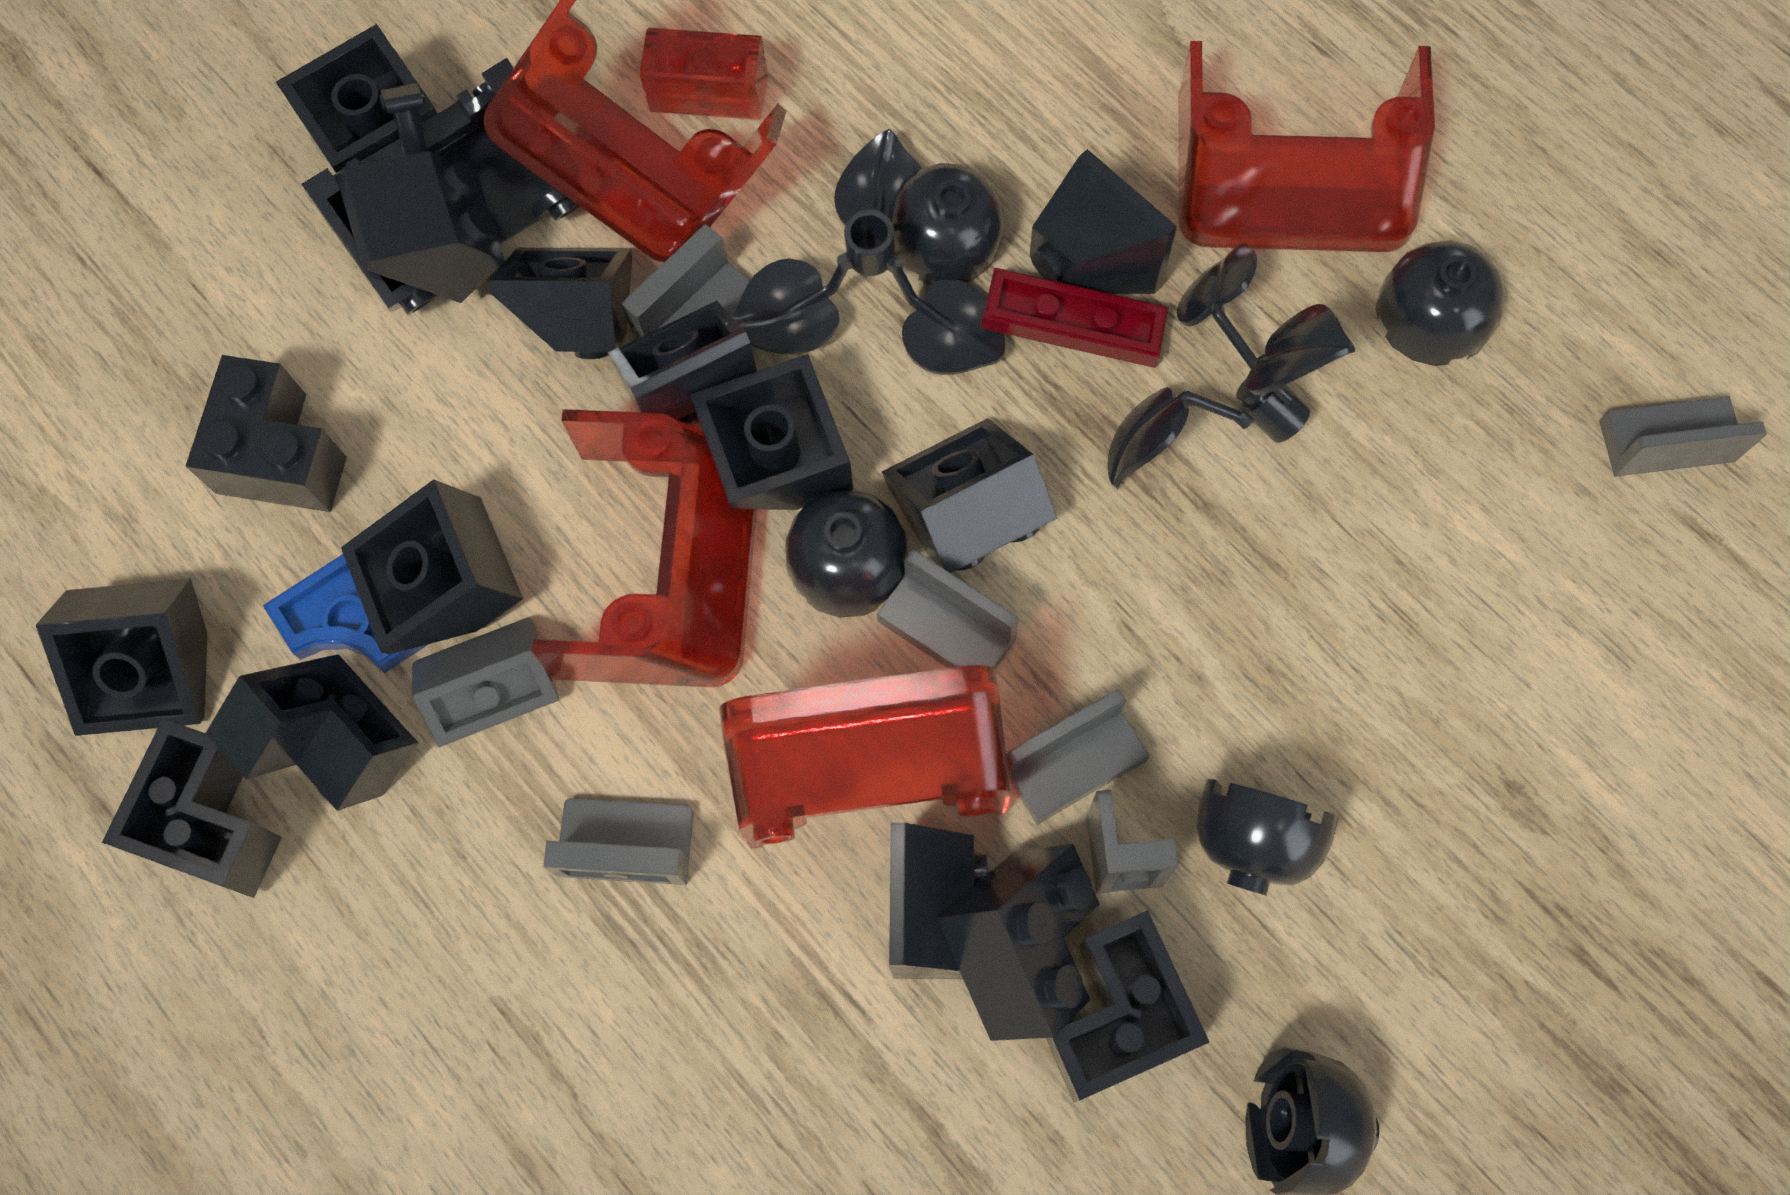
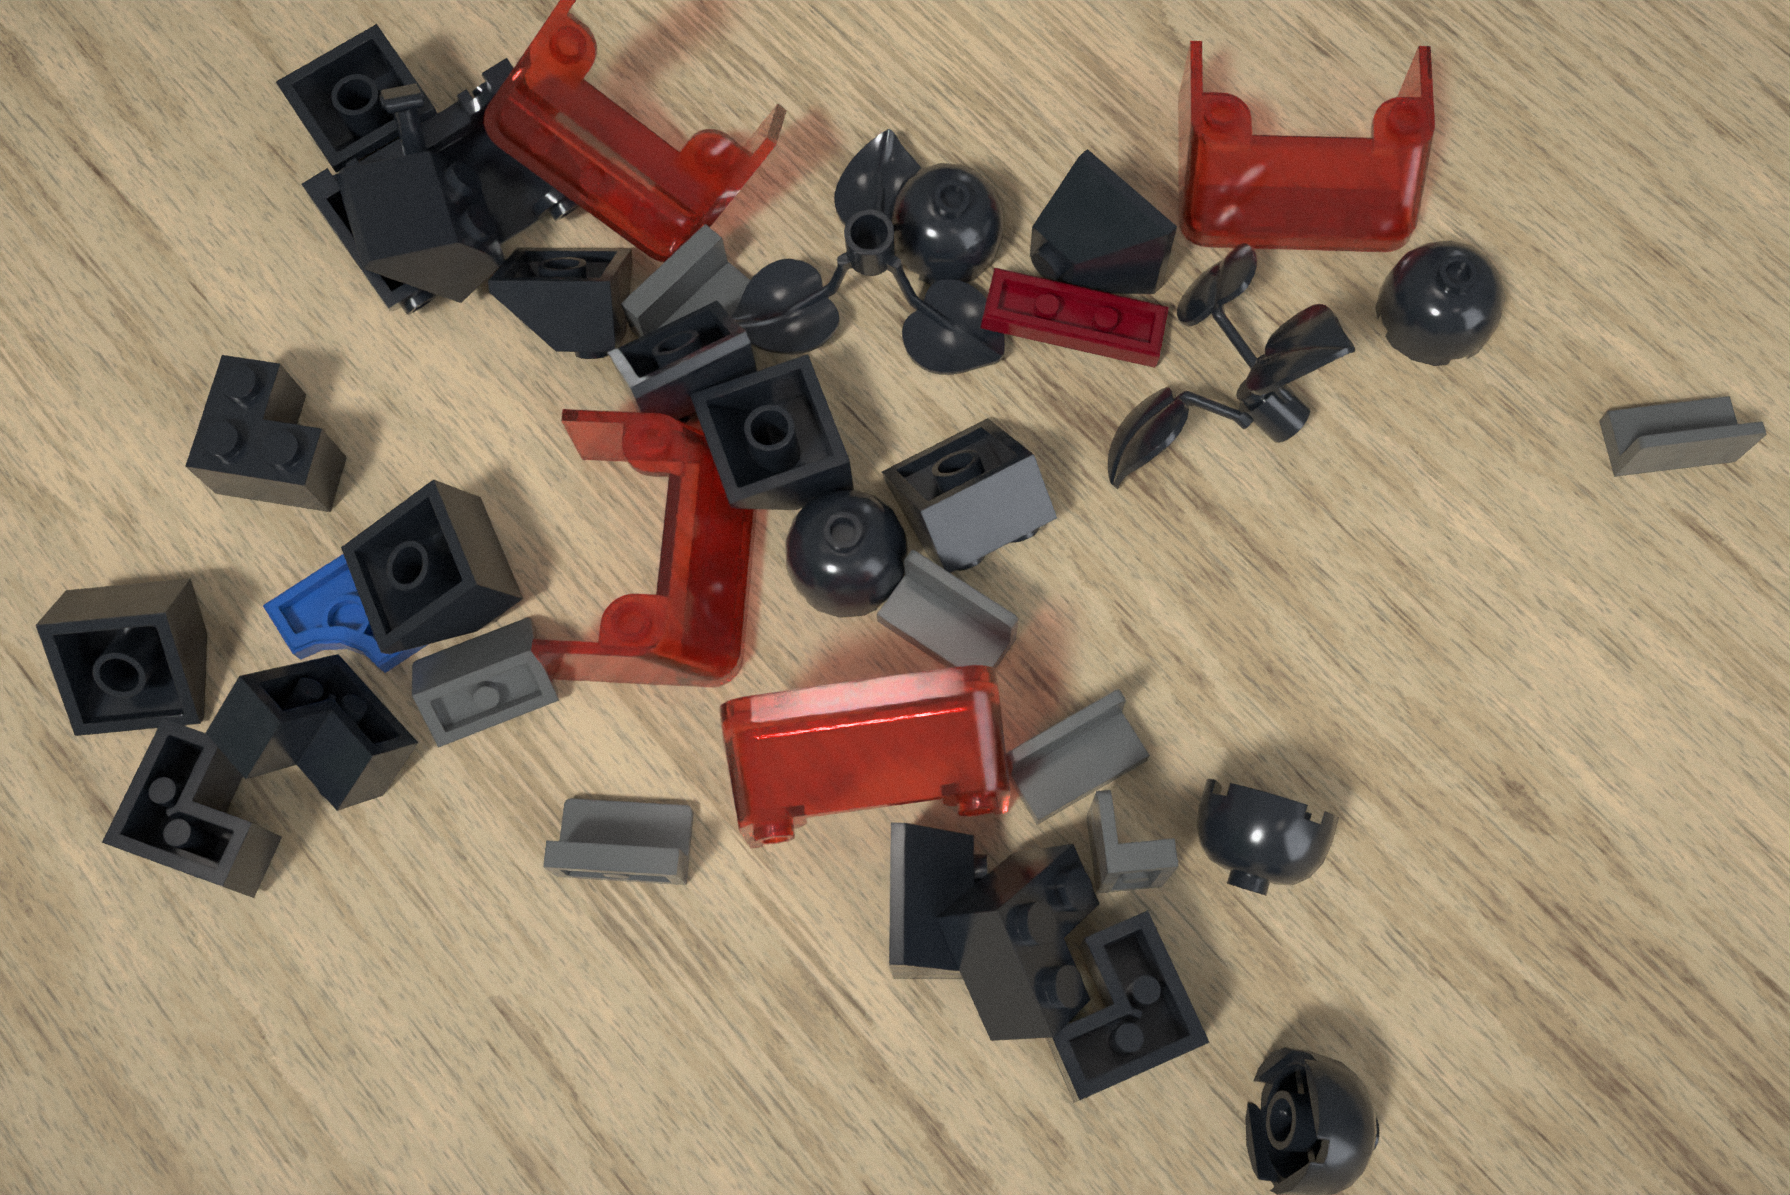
(704, 73): clear red brick -> none

